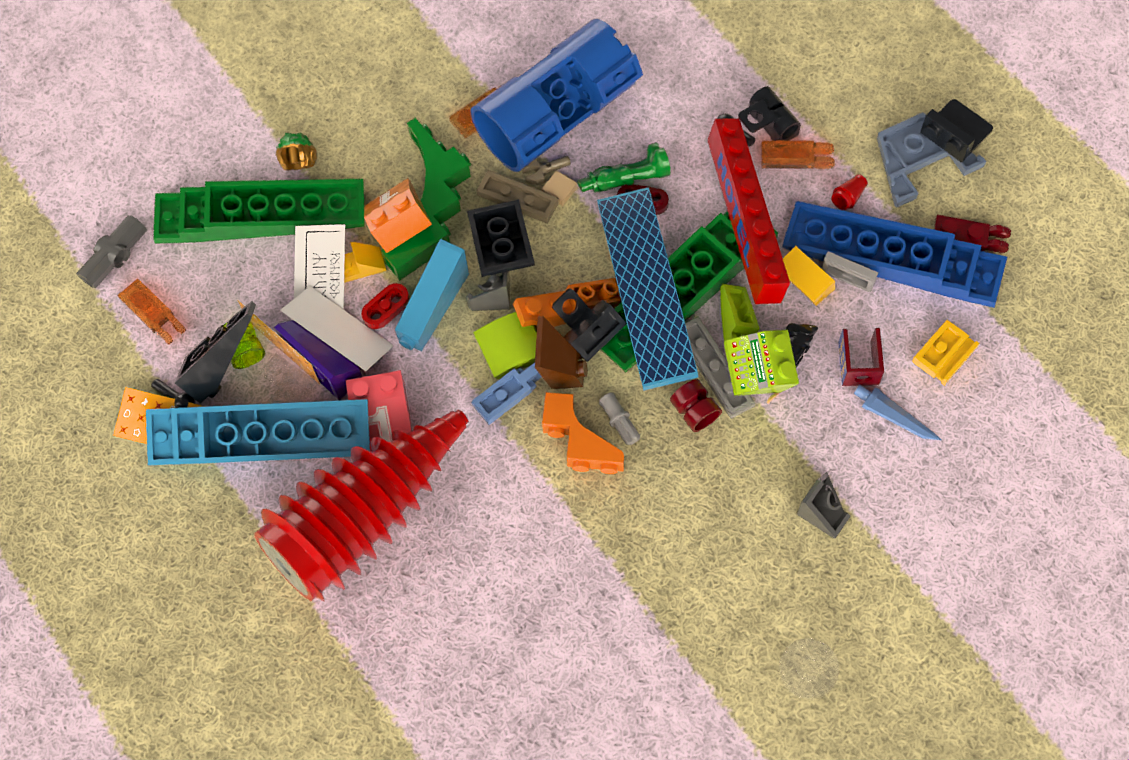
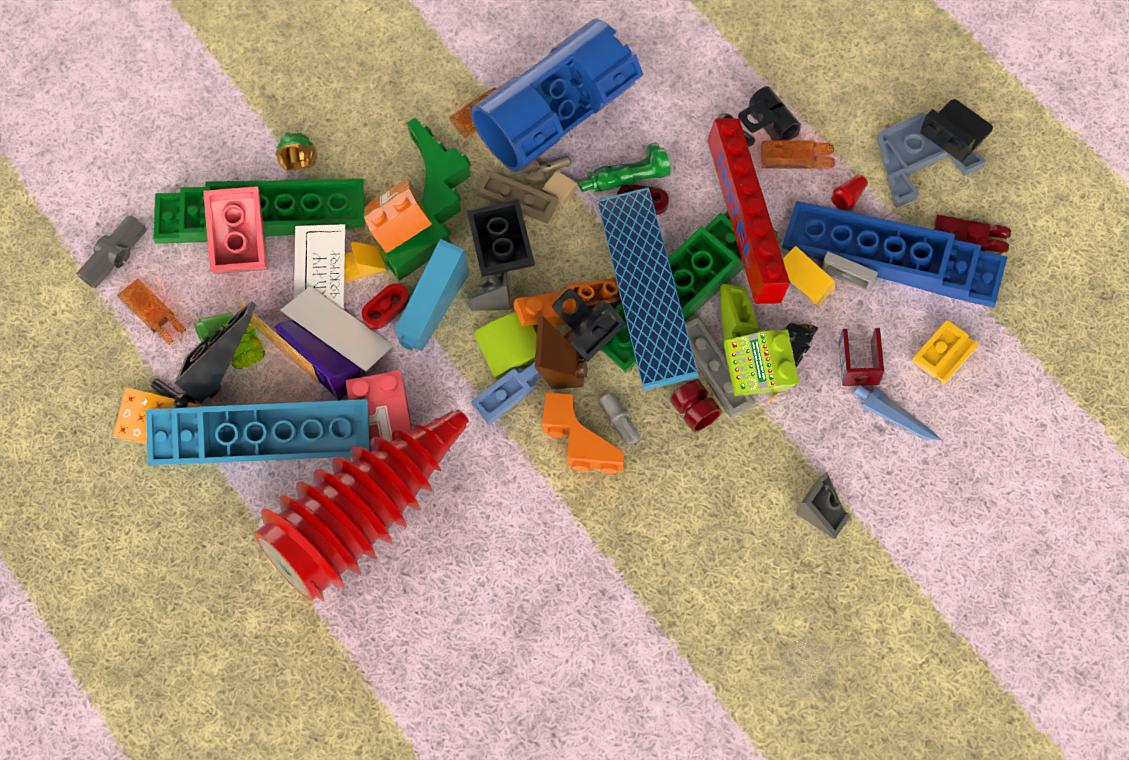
(208, 325): none -> bright green cone
(235, 230): none -> coral slope

